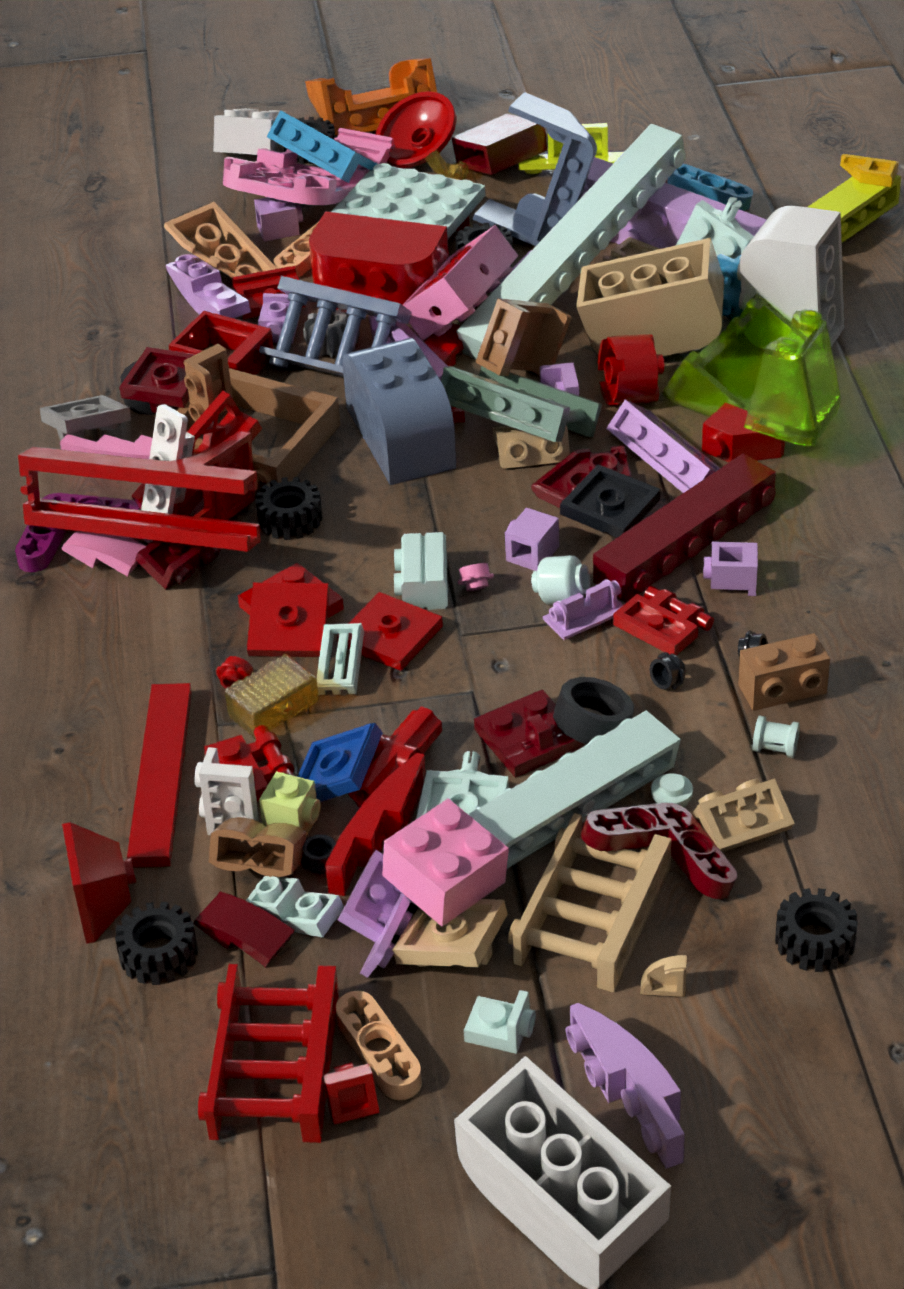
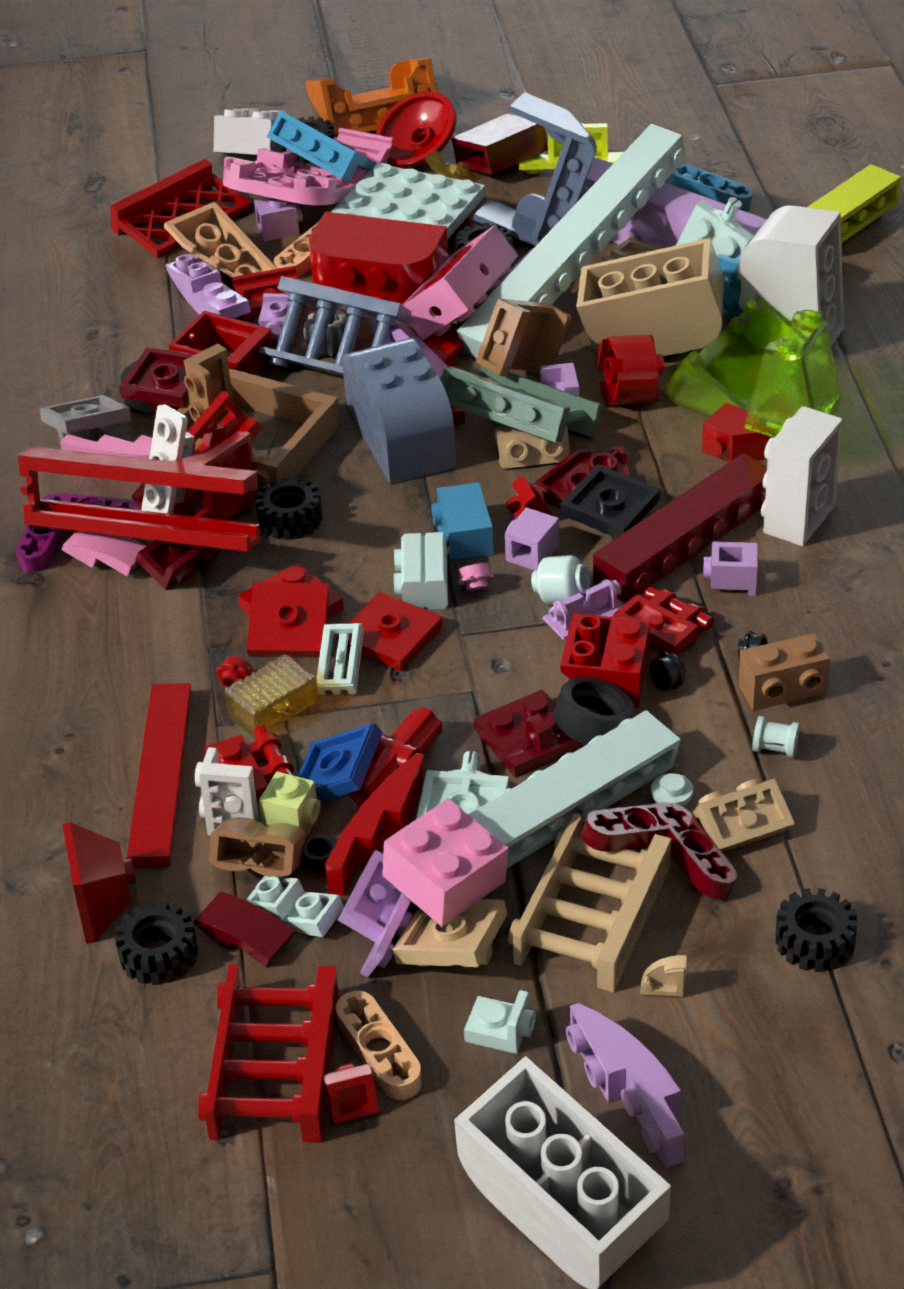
(170, 195): none -> red fence
(464, 521): none -> dark azure brick
(526, 498): none -> red tile
(608, 650): none -> red slope
(661, 446): lavender fence -> none
(801, 475): none -> white brick
(870, 170): yellow tile -> none

